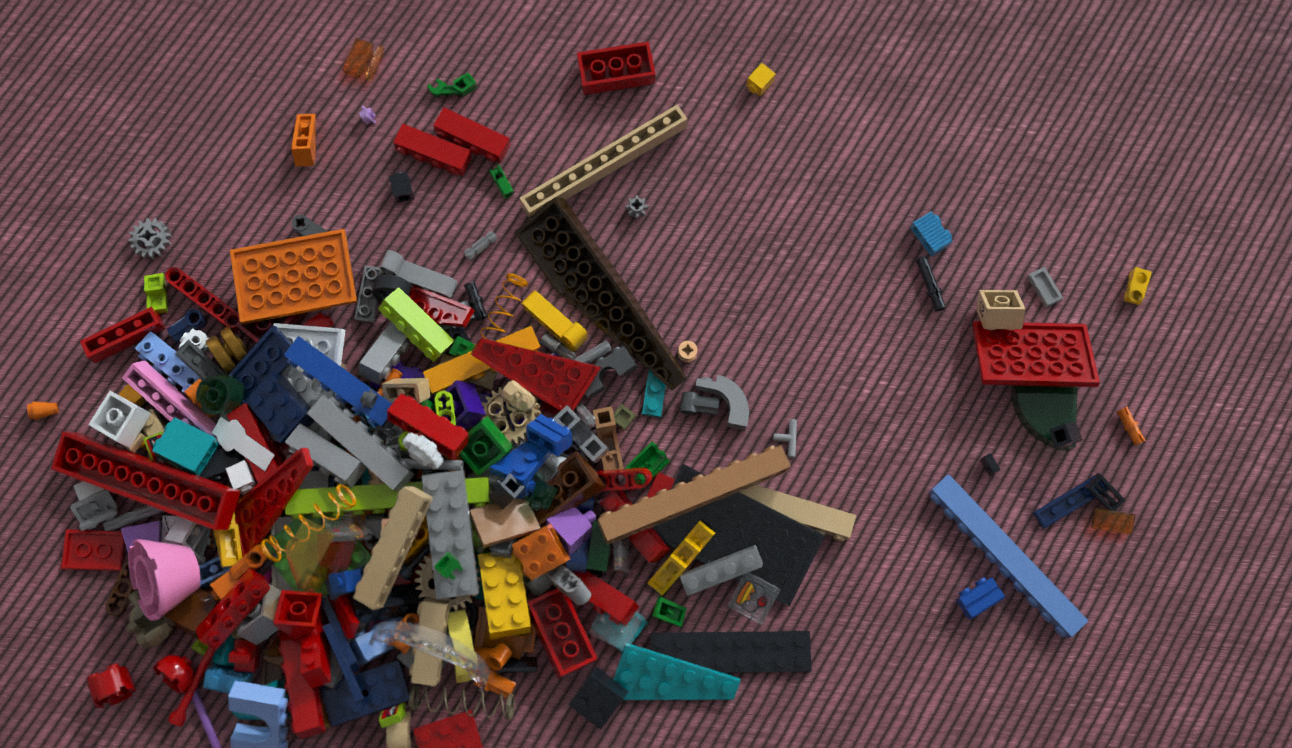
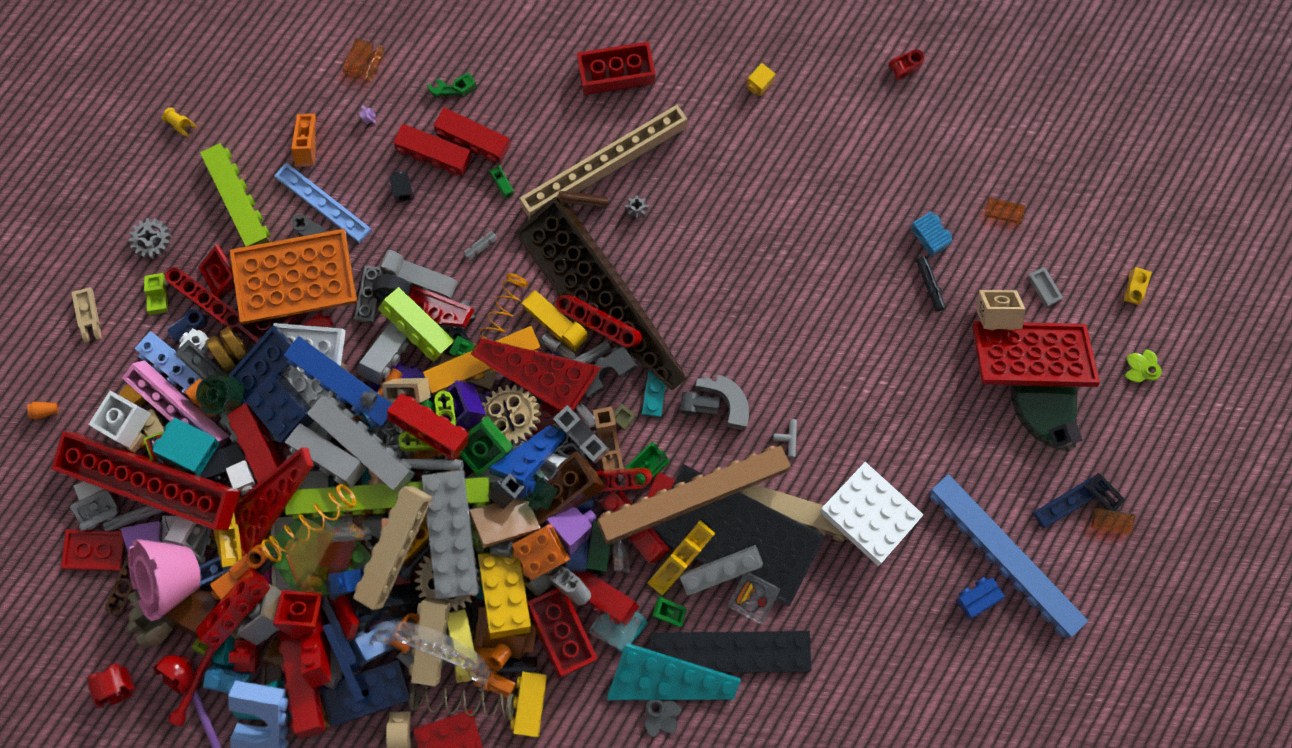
(86, 313): none -> tan hinge
(122, 335): red brick -> none
(179, 122): none -> yellow piece
(218, 272): none -> red slope
(232, 436): white sticker -> none
(234, 195): none -> lime brick
(322, 203): none -> light blue tile
(392, 715): lime slope -> none
(423, 450): white gear -> none
(447, 565): green tile -> none
(475, 300): black pin -> none
(518, 397): tan rock -> none
(529, 704): none -> yellow brick
(549, 435): blue brick -> none
(583, 199): none -> reddish brown axle
(590, 317): none -> red beam
(598, 698): black brick -> none
(663, 719): none -> dark grey plate
(687, 356): light nougat wheel -> none
(871, 513): none -> white plate
(903, 64): none -> red piece
(990, 464): black tile -> none
(1005, 210): none -> clear orange tile
(1130, 425): orange pin -> none
(1140, 365): none -> lime plate

